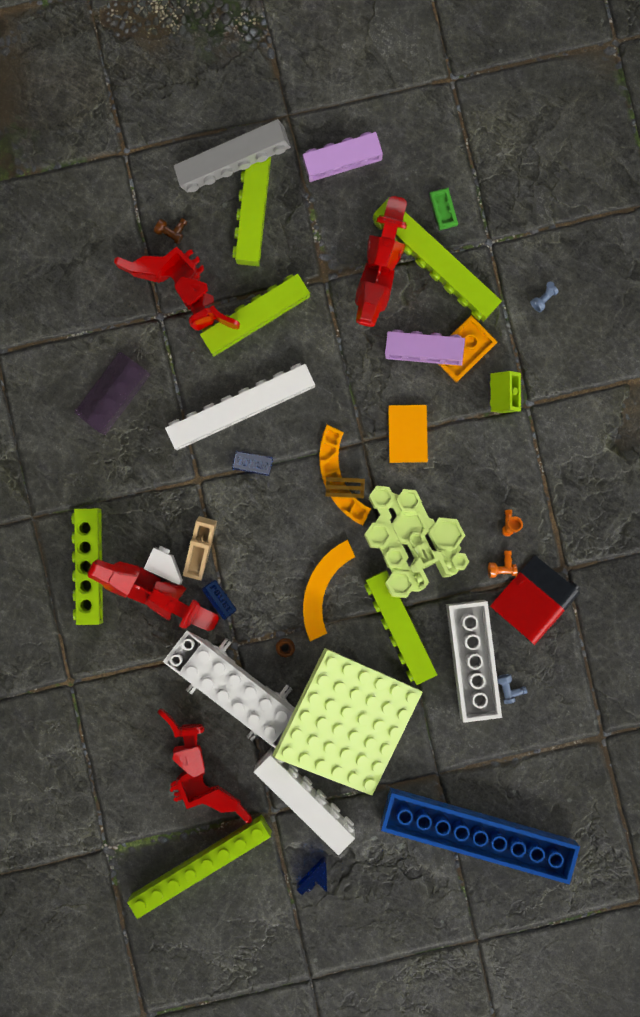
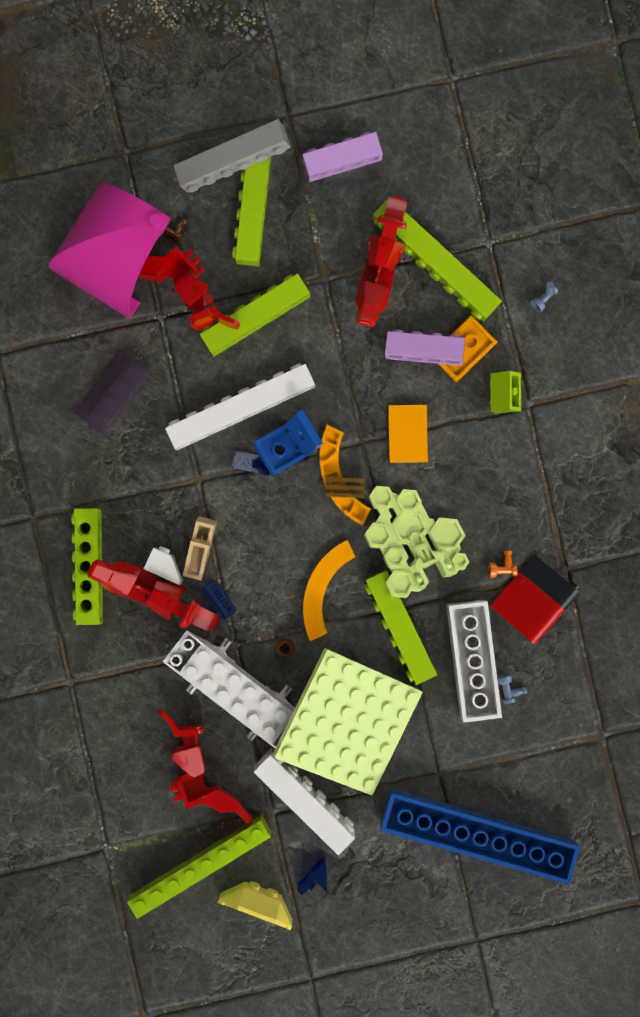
(110, 246): none -> dark pink panel
(258, 902): none -> light yellow wedge
(296, 439): none -> blue bracket
(443, 209): bright green plate -> none
(512, 524): orange piece -> none

